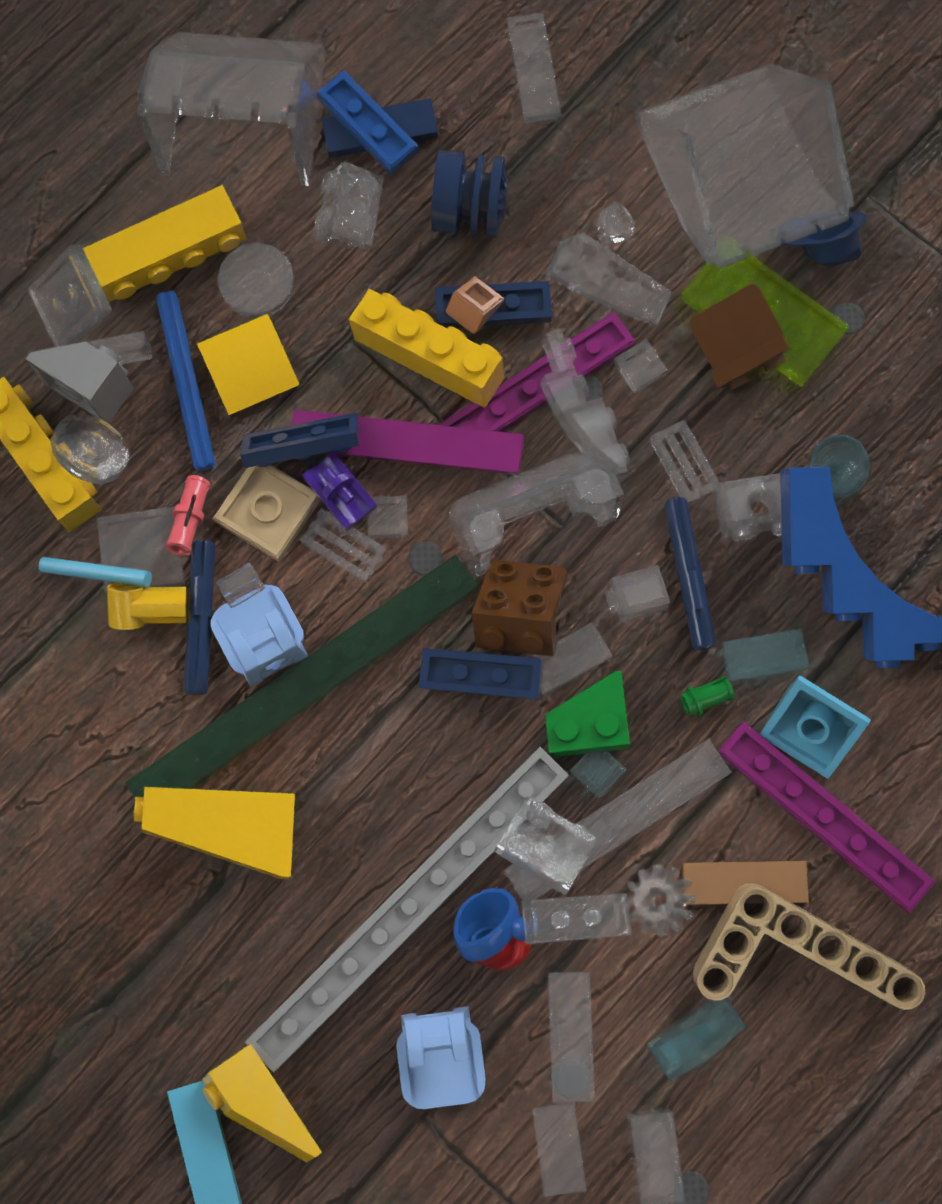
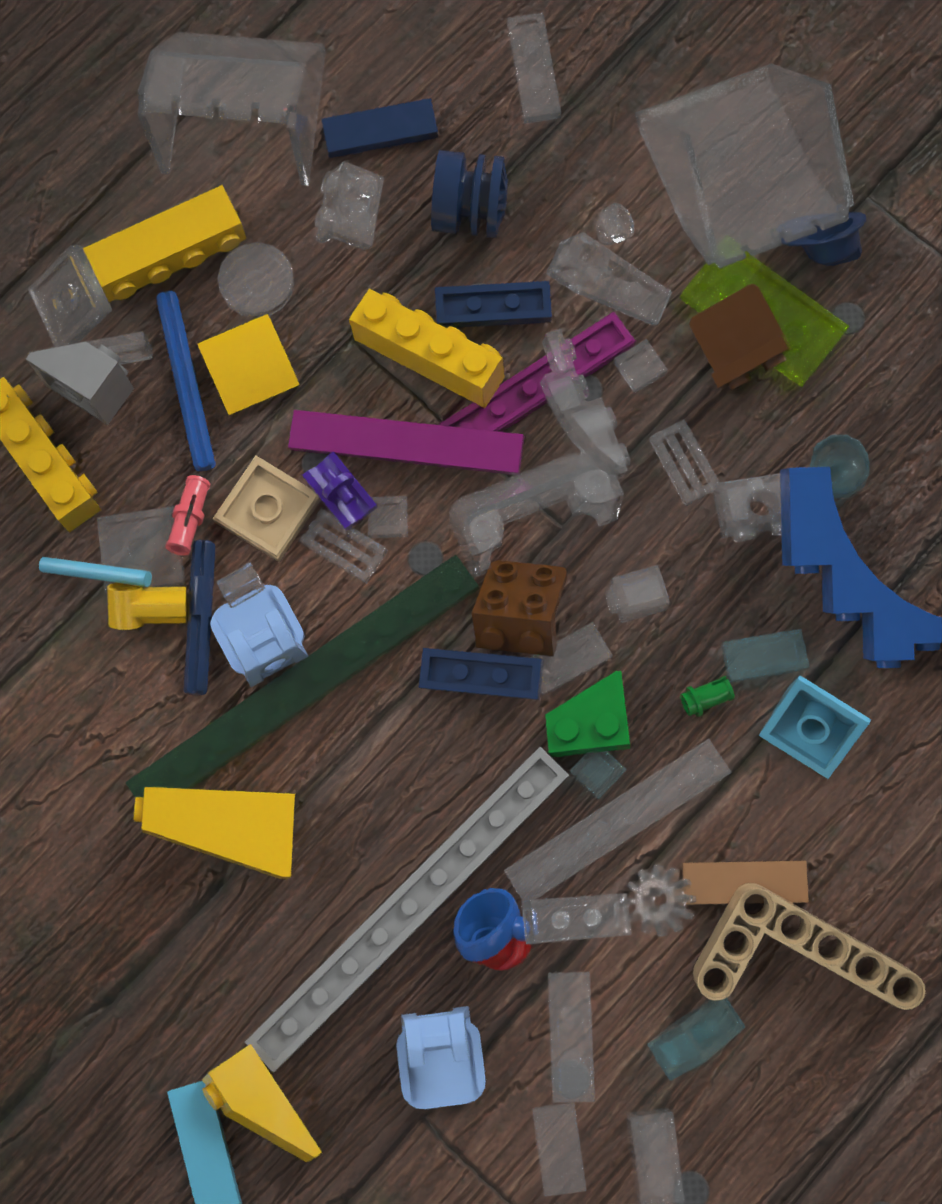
(89, 449): clear tile -> none
(301, 440): dark blue plate -> none
(367, 122): blue tile -> none
(473, 304): nougat slope -> none
(546, 845): clear bracket -> none
(690, 573): dark blue axle -> none
(826, 817): magenta tile -> none

